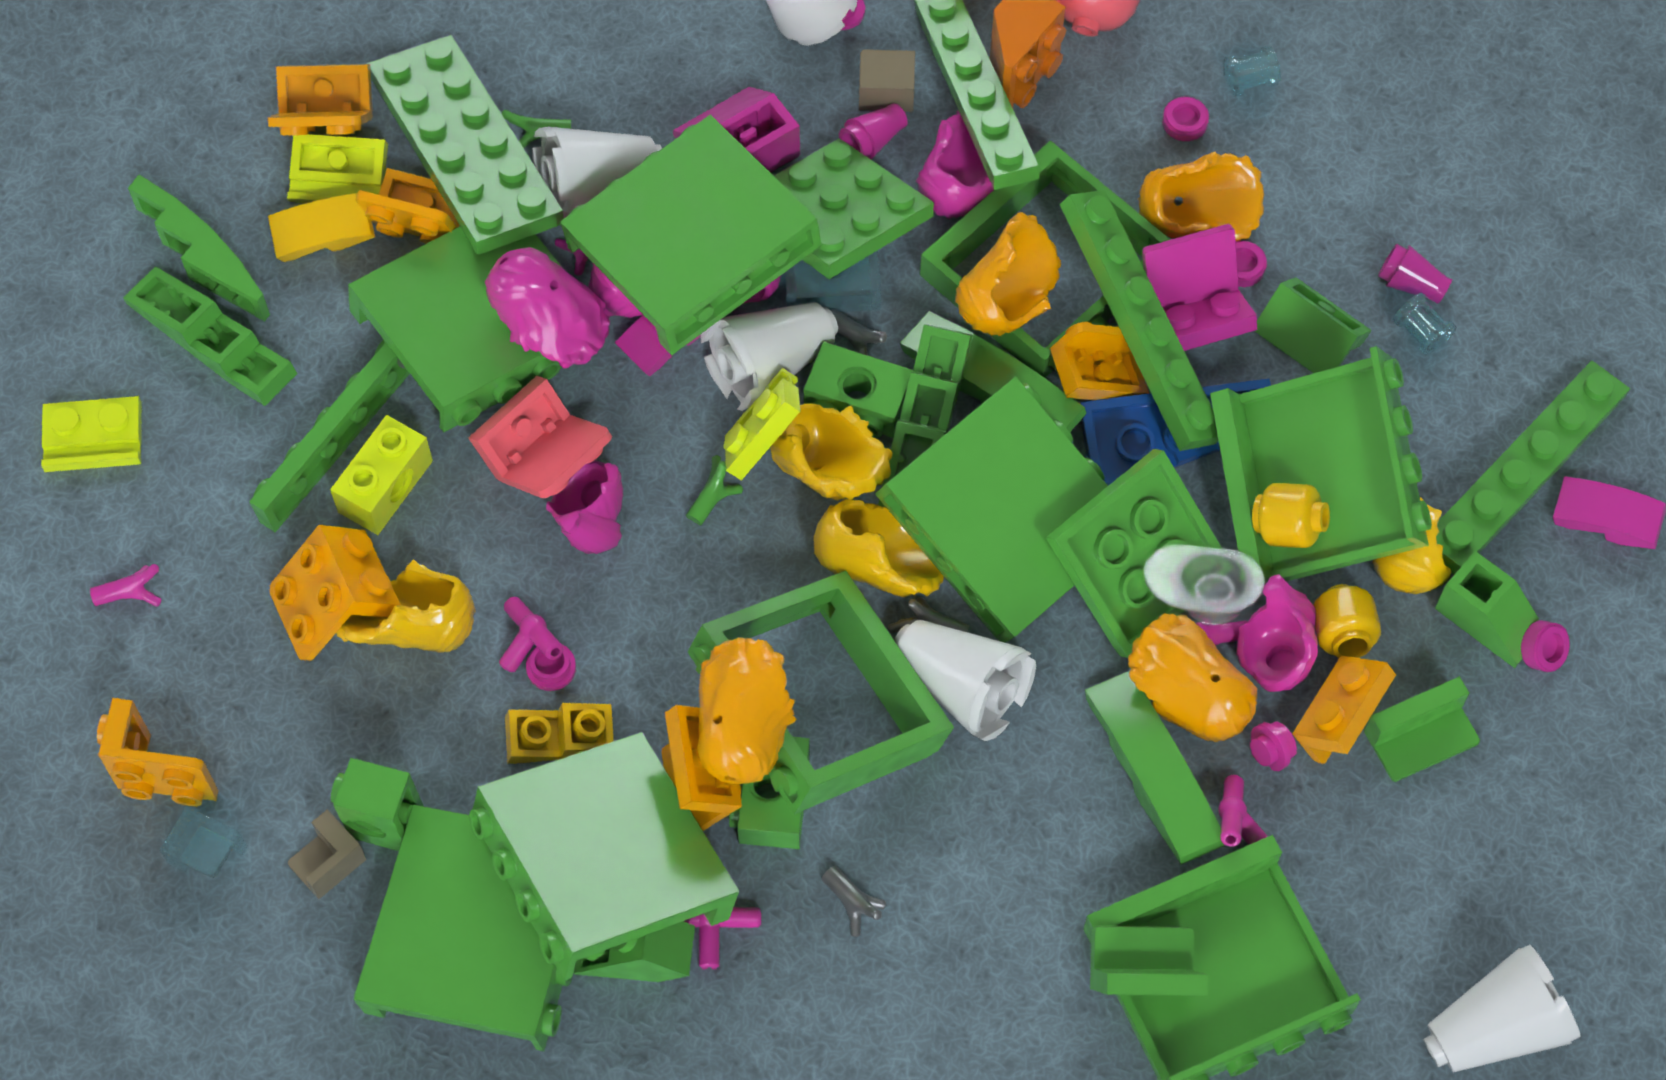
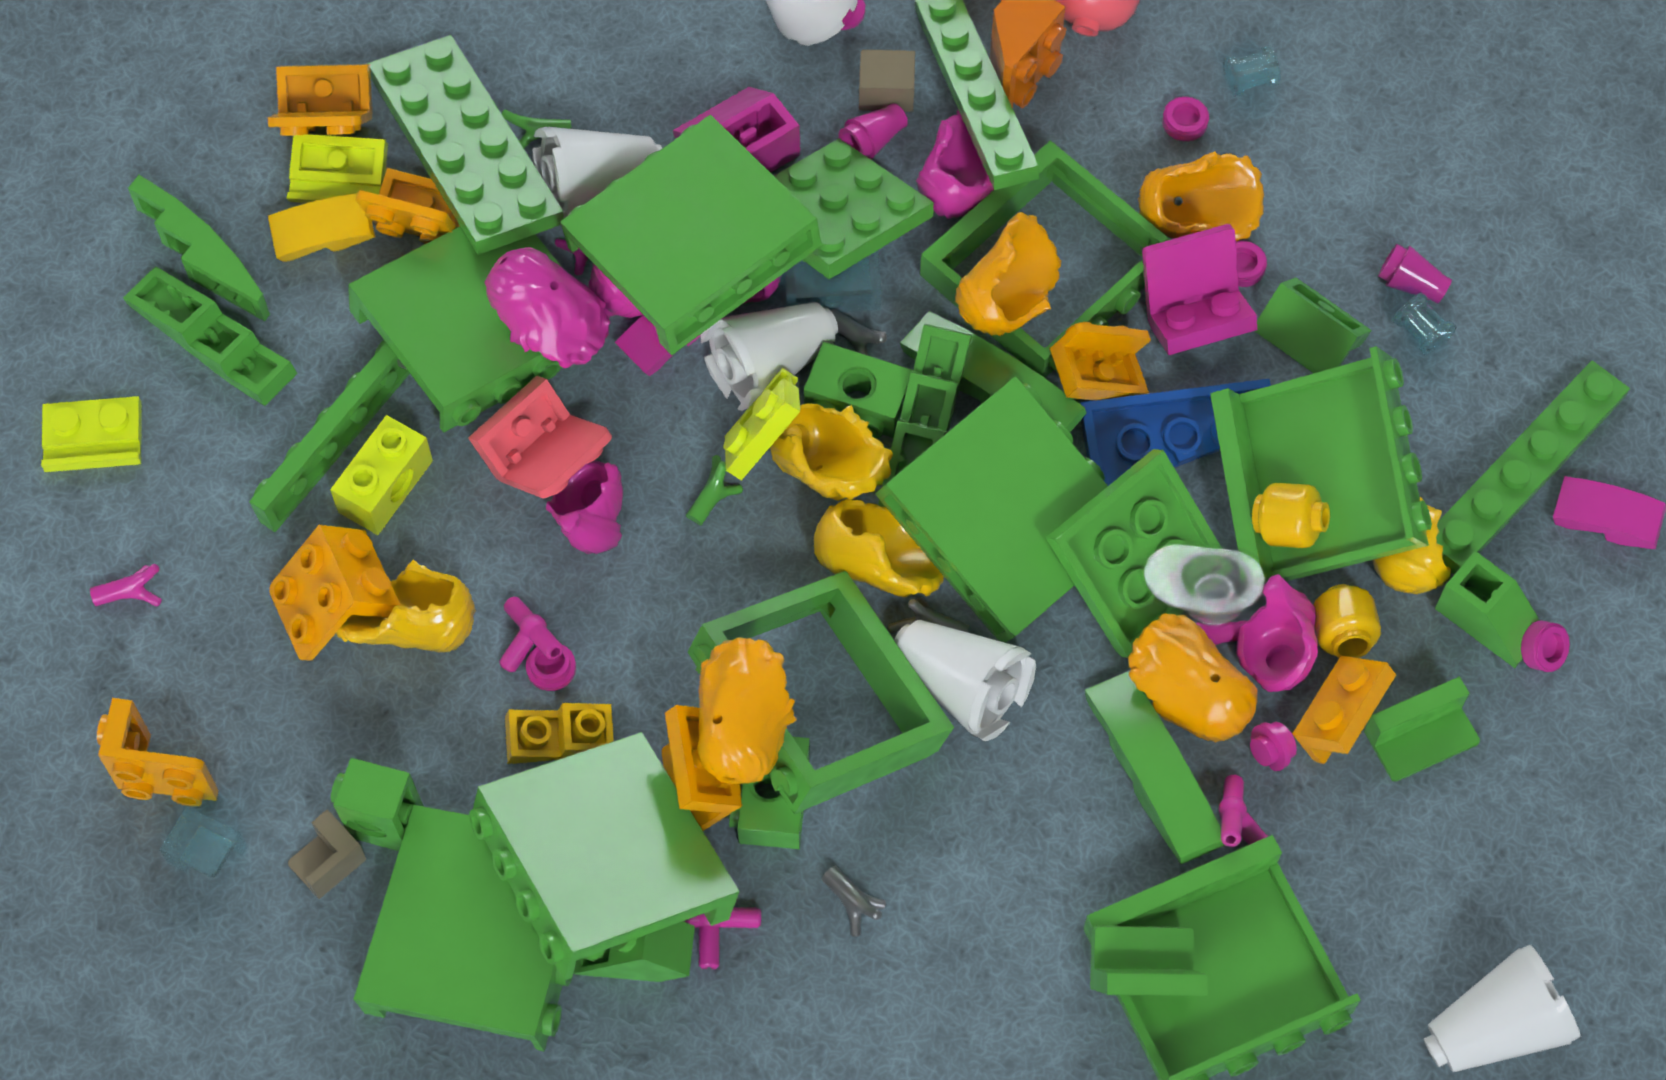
(1141, 319): bright green plate -> none

